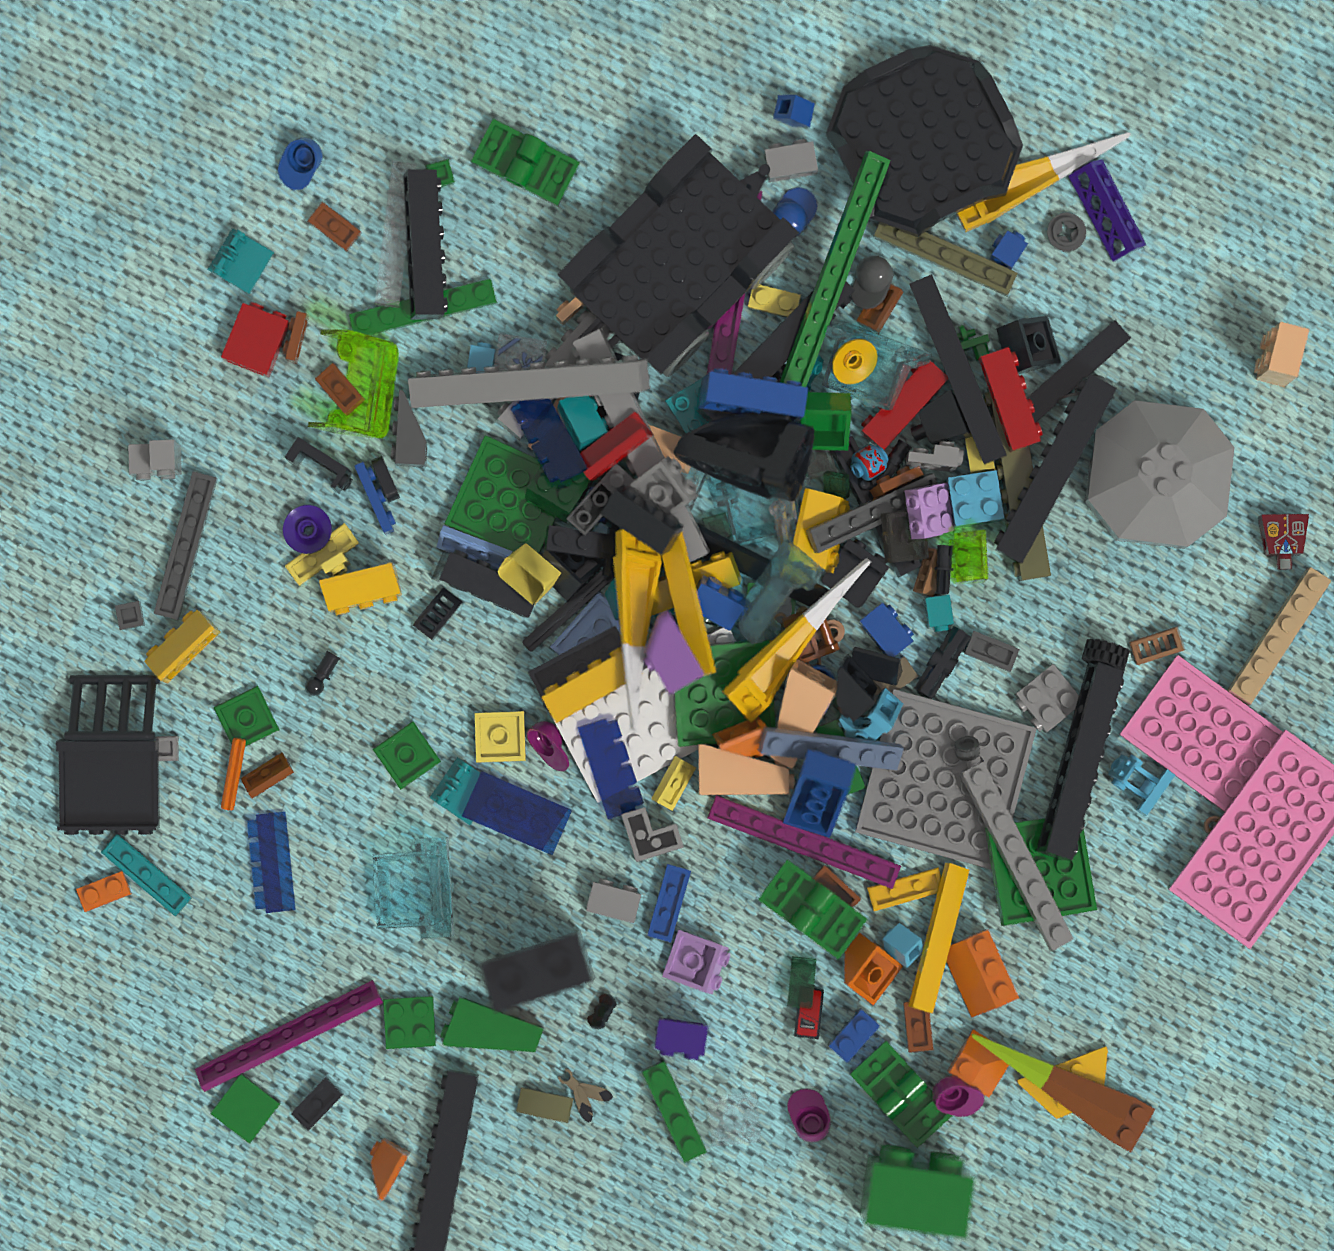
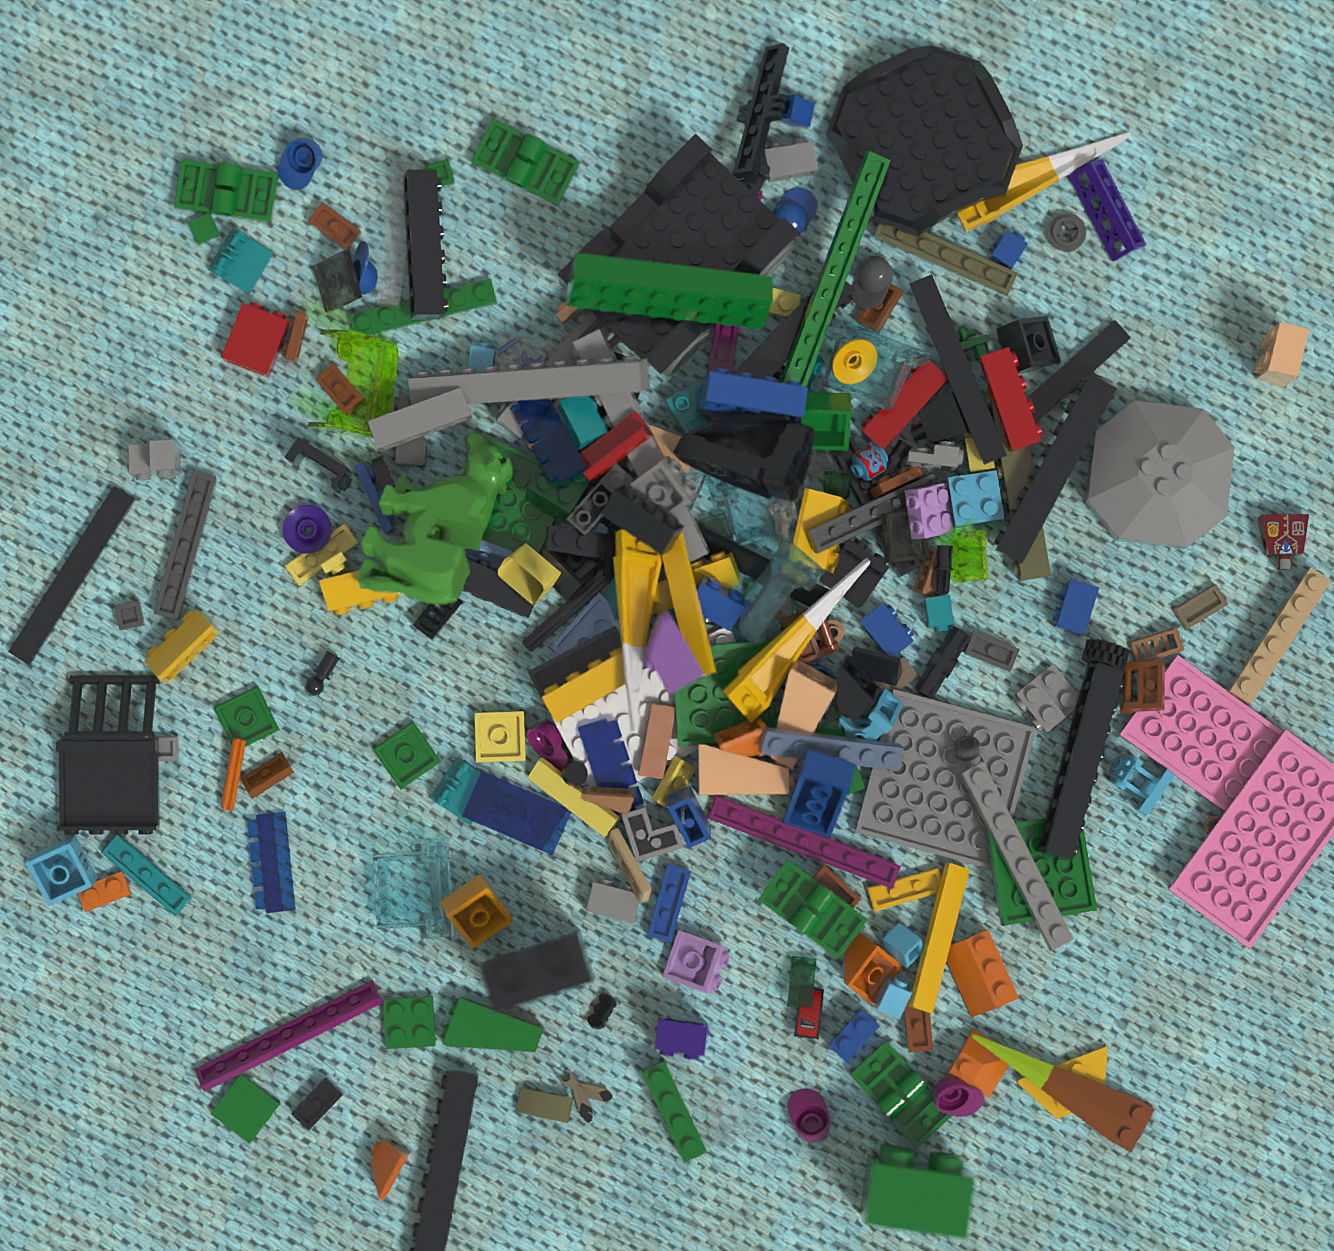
(61, 870): none -> medium azure brick
(72, 575): none -> black tile
(204, 228): none -> green tile
(226, 190): none -> green plate
(337, 281): none -> clear smoke tile
(364, 269): none -> blue cap
(419, 419): none -> light grey panel
(441, 521): none -> bright green animal
(476, 911): none -> light orange brick
(551, 781): none -> light yellow tile
(574, 773): none -> black tile
(611, 798): none -> medium nougat slope
(629, 865): none -> tan tile
(657, 740): none -> nougat tile
(669, 291): none -> green brick
(689, 817): none -> blue brick
(761, 110): none -> black hinge
(893, 997): none -> medium azure brick
(1075, 607): none -> blue brick
(1150, 686): none -> dark orange plate
(1200, 606): none -> dark tan tile

